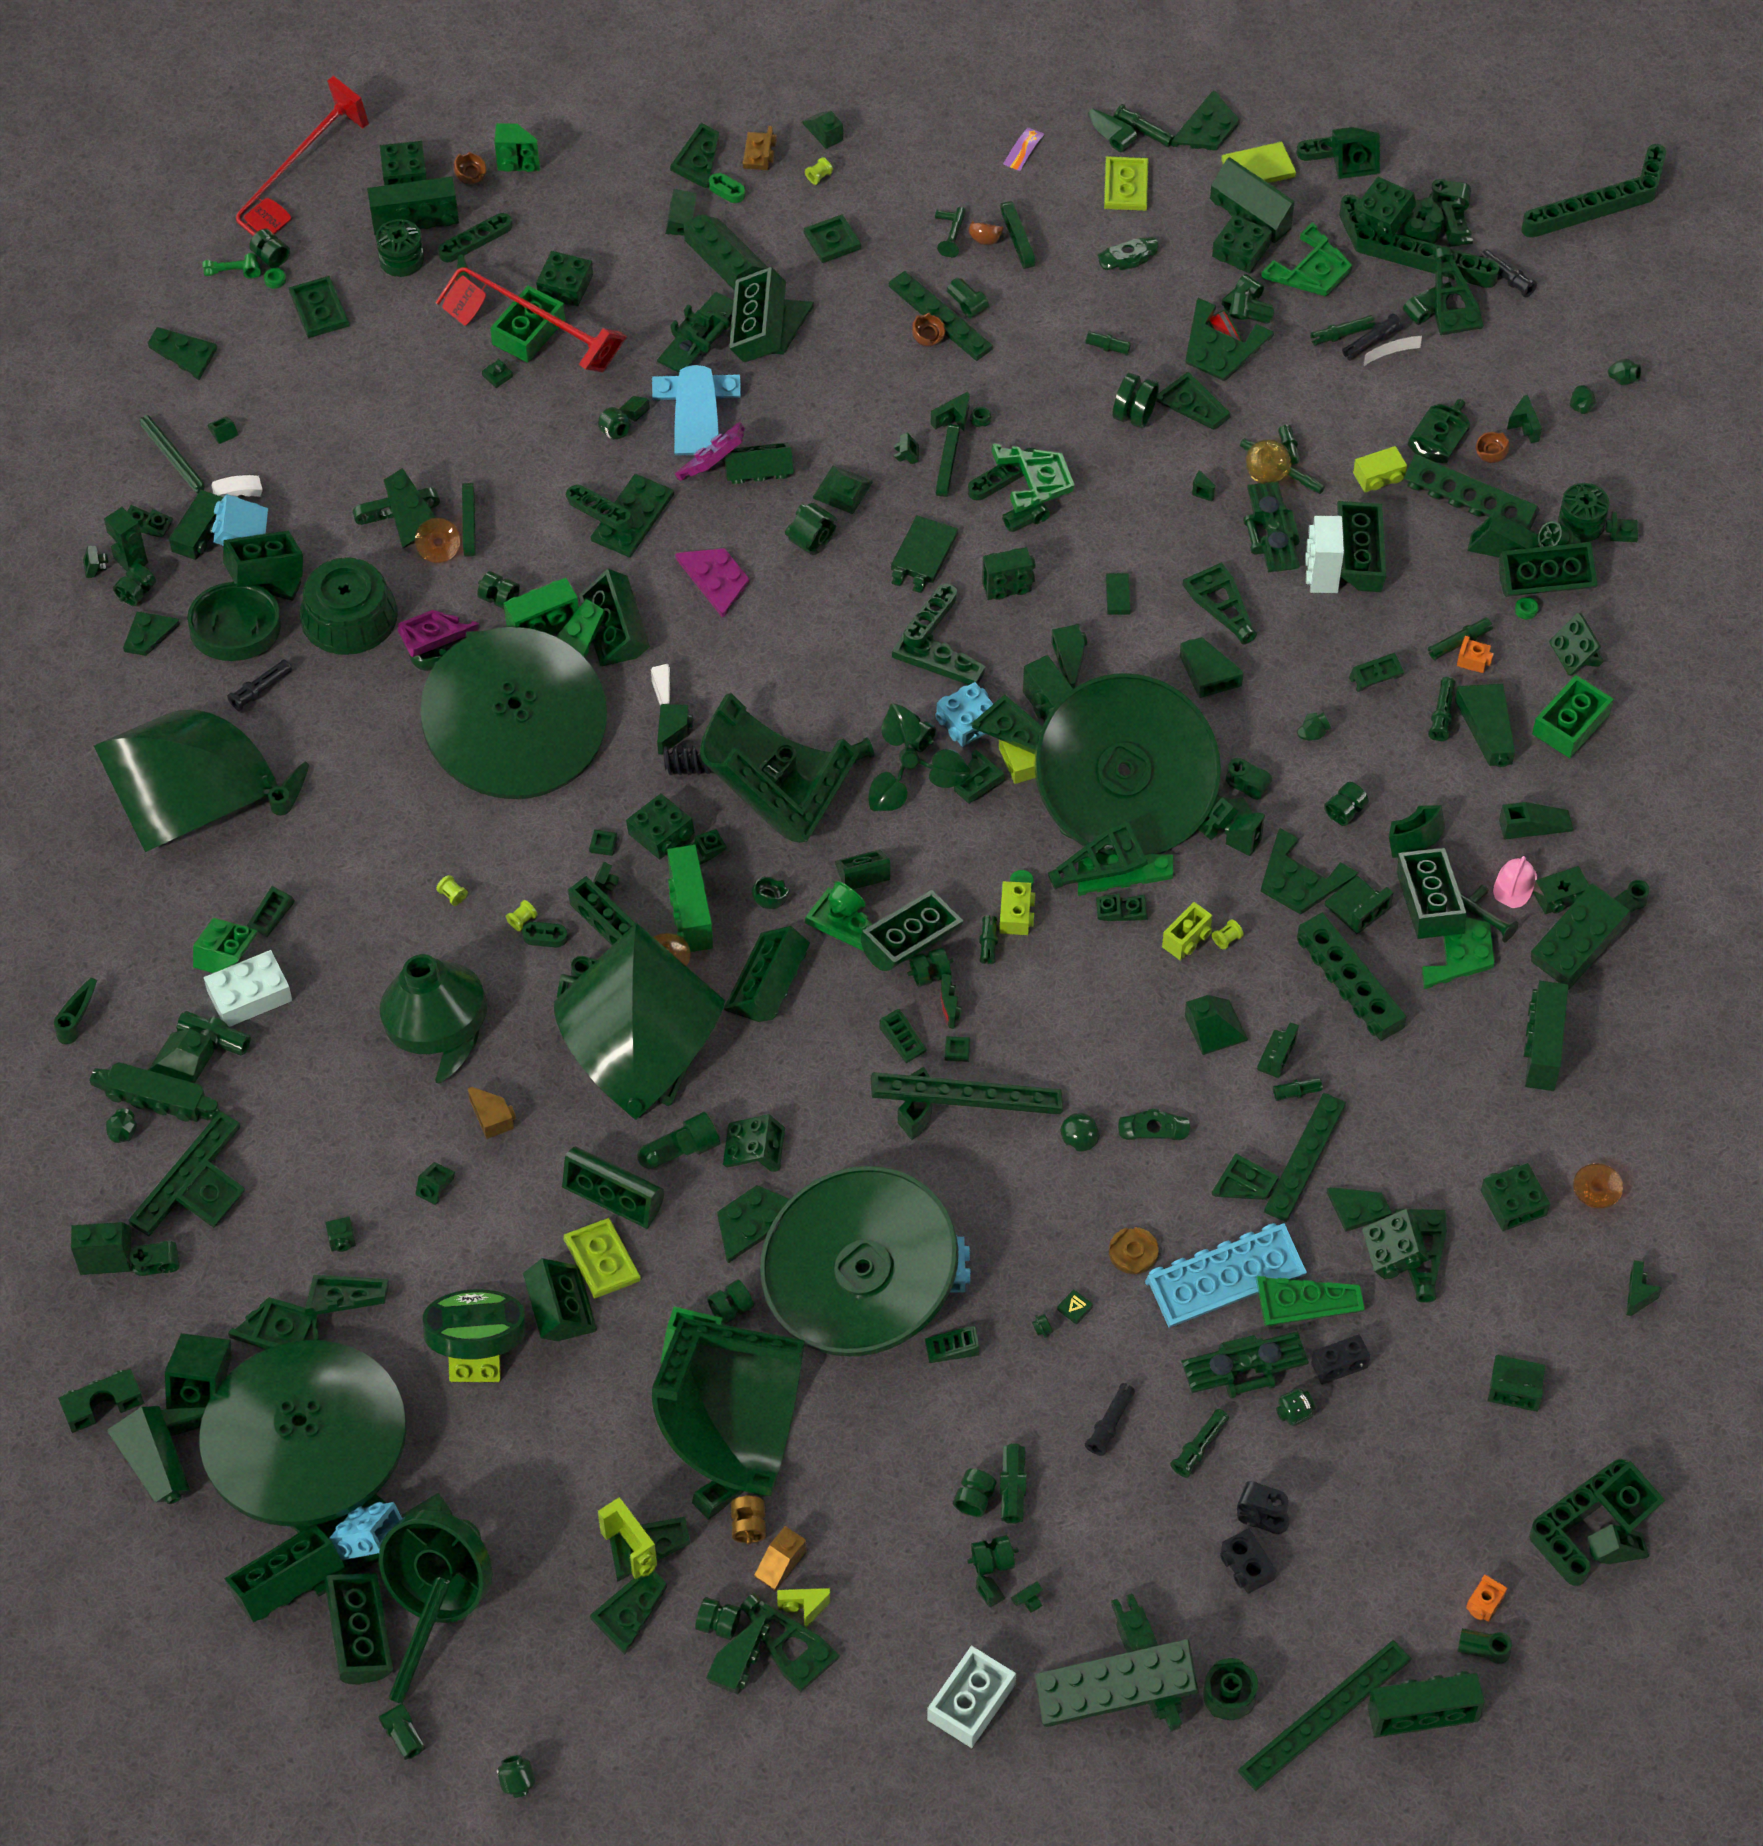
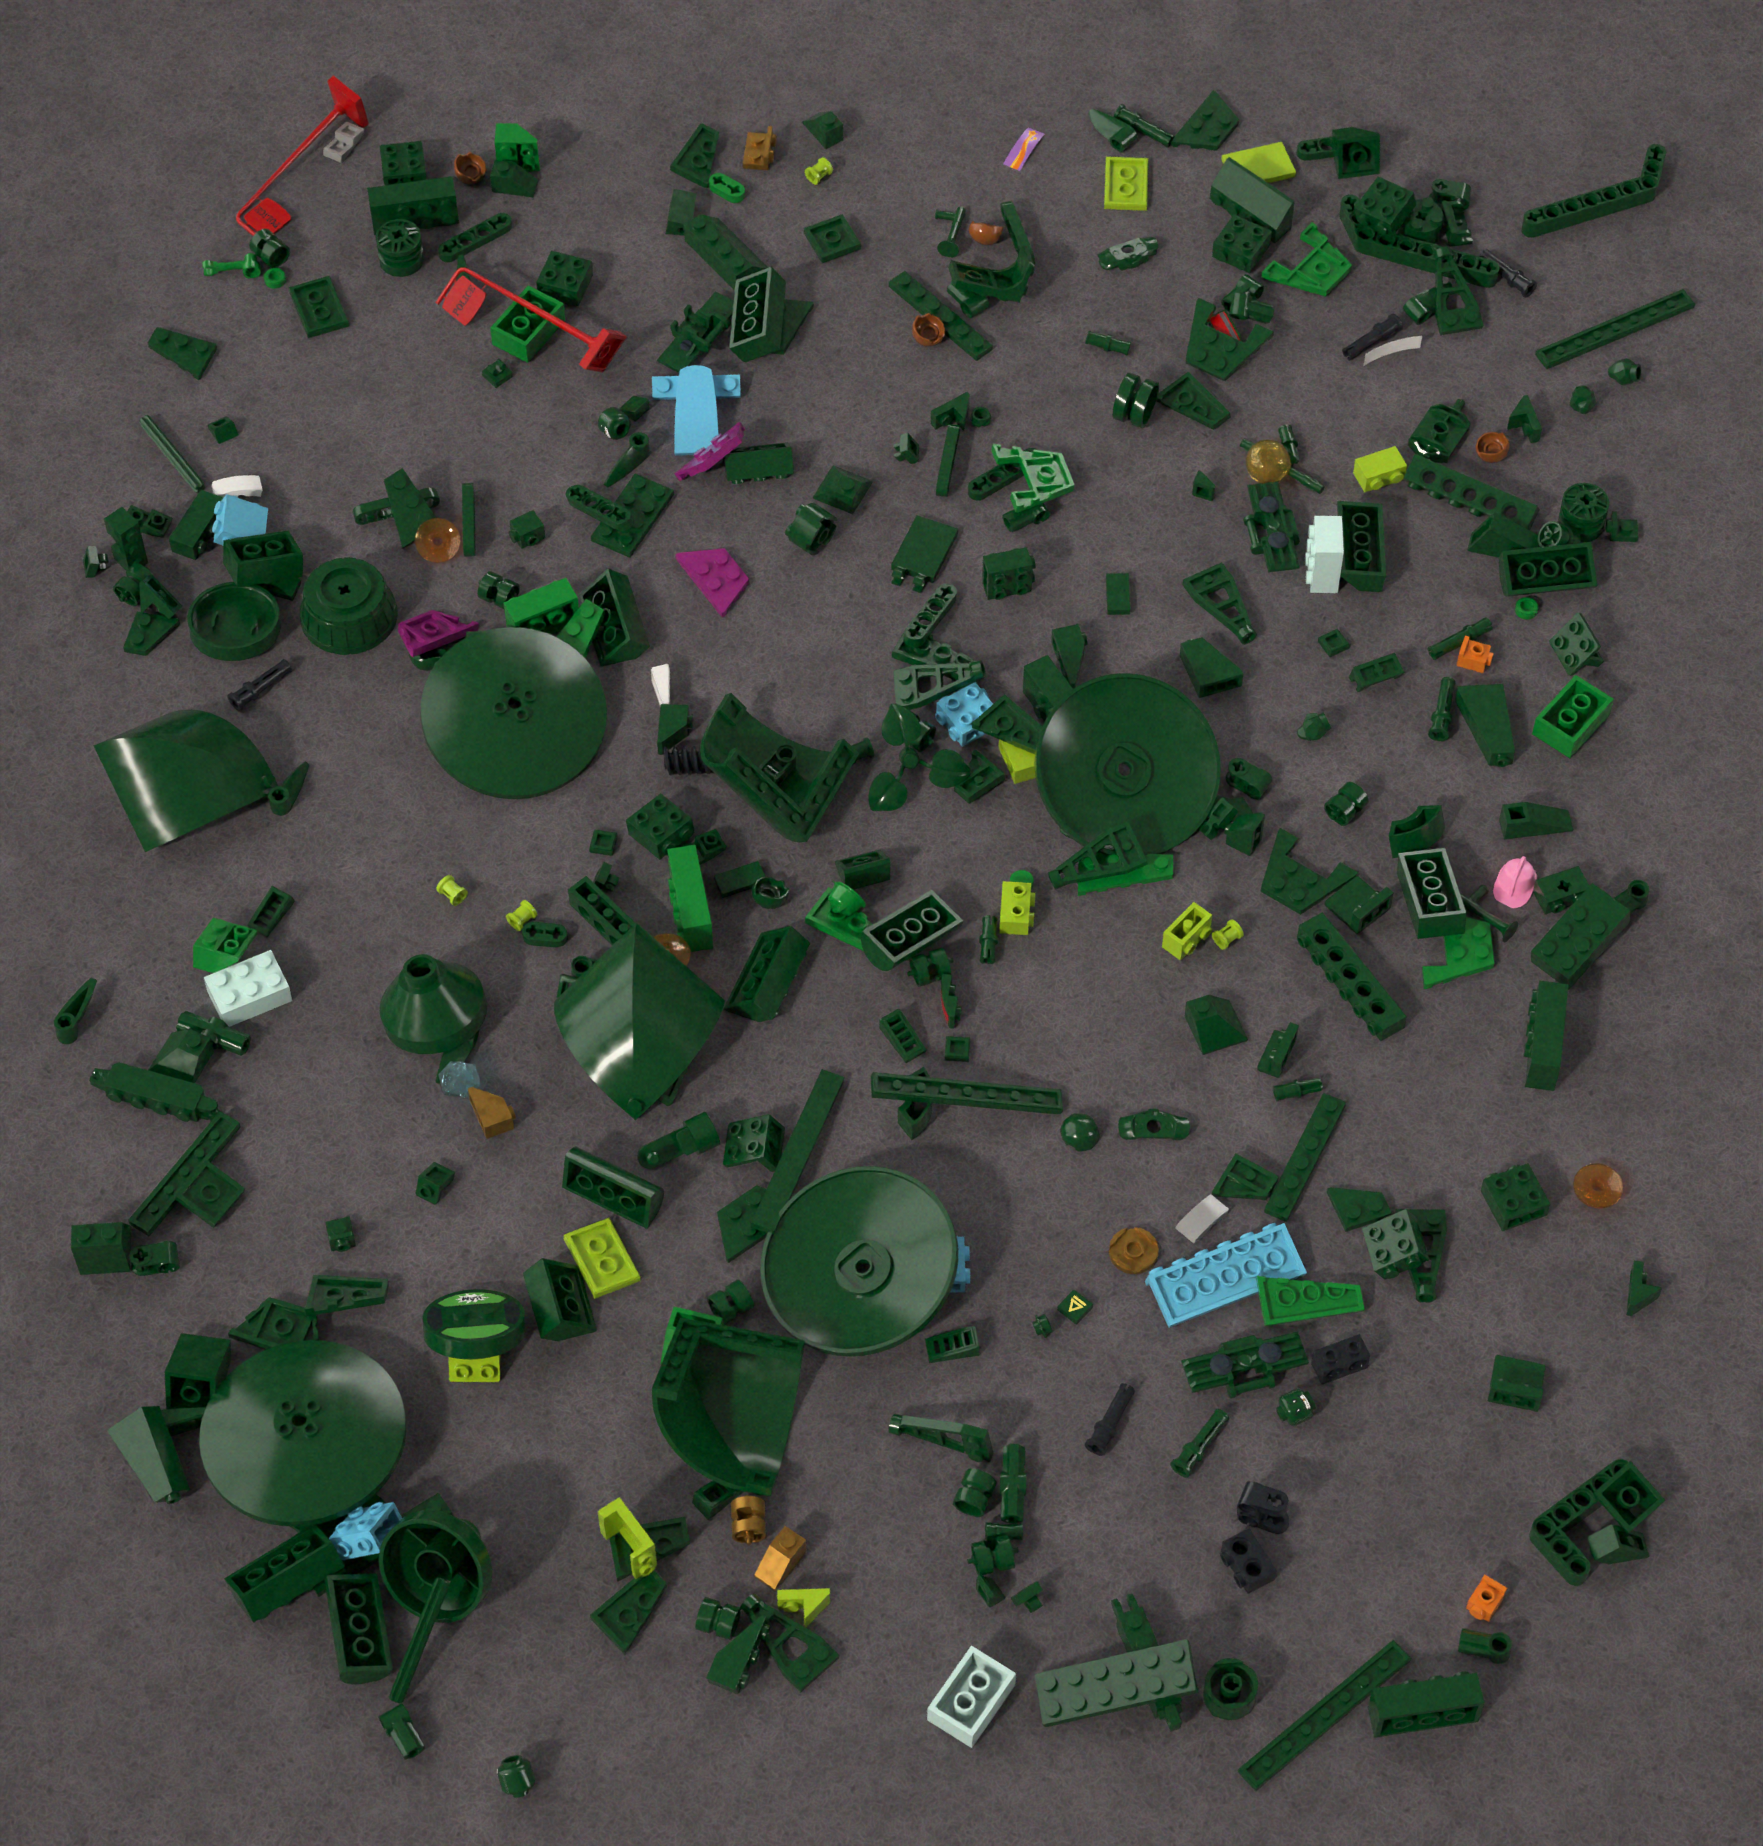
(80, 1403): dark green arch -> none
(121, 1126): dark green rock -> none
(155, 593): none -> dark green slope
(345, 140): none -> light grey slope
(458, 1077): none -> clear light blue brick
(512, 179): none -> dark green slope
(526, 529): none -> dark green brick
(630, 459): none -> dark green piece
(738, 879): none -> dark green tile
(797, 1151): none -> dark green tile
(907, 682): none -> dark green plate
(975, 1439): none -> dark green plate
(1004, 283): none -> dark green bracket
(1013, 1531): none -> dark green pin
(1121, 909): dark green slope -> none
(1202, 1218): none -> light grey slope
(1333, 643): none -> dark green tile
(1334, 332): dark green pin -> none
(1615, 329): none -> dark green tile

